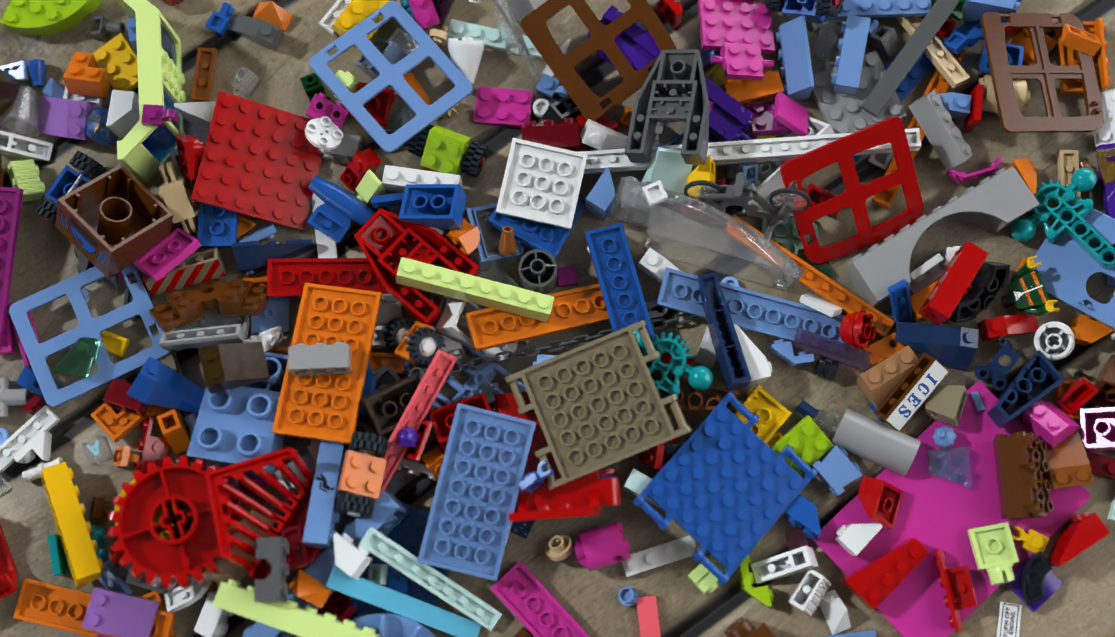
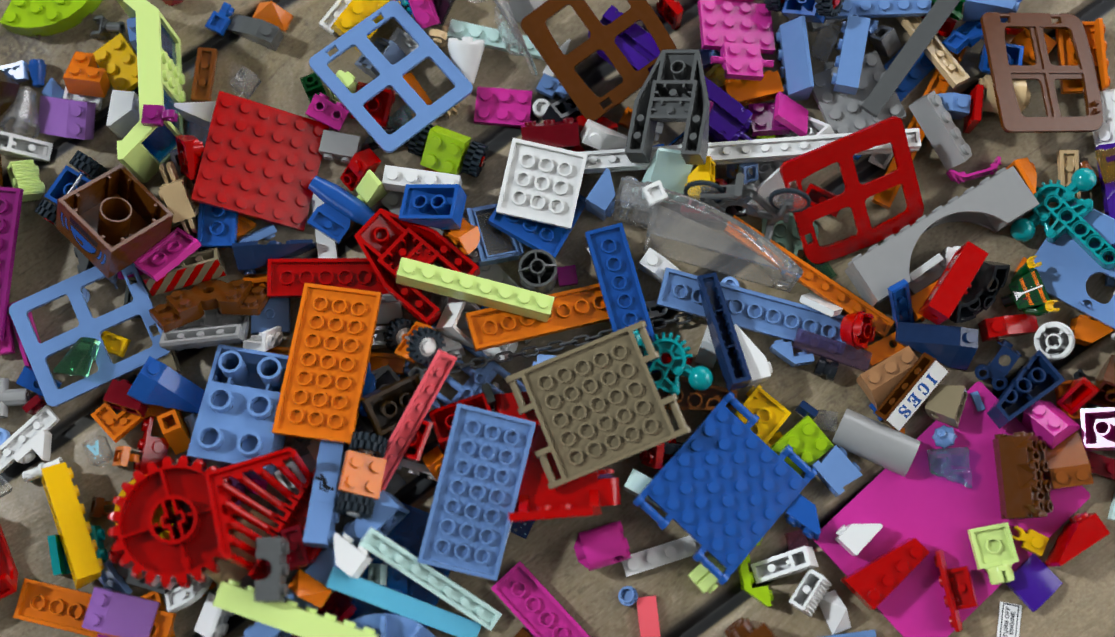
(97, 127): blue dish -> none
(233, 365): dark brown slope -> none
(320, 359): light grey brick -> none
(323, 133): white plate -> none
(387, 200): blue tile -> none
(408, 437): dark purple plate -> none
(507, 242): dark orange cone -> none
(535, 479): plate -> none
(559, 547): tan plate -> none
(880, 500): red slope -> none
(1032, 578): black tile -> none
(1080, 40): orange slope -> none

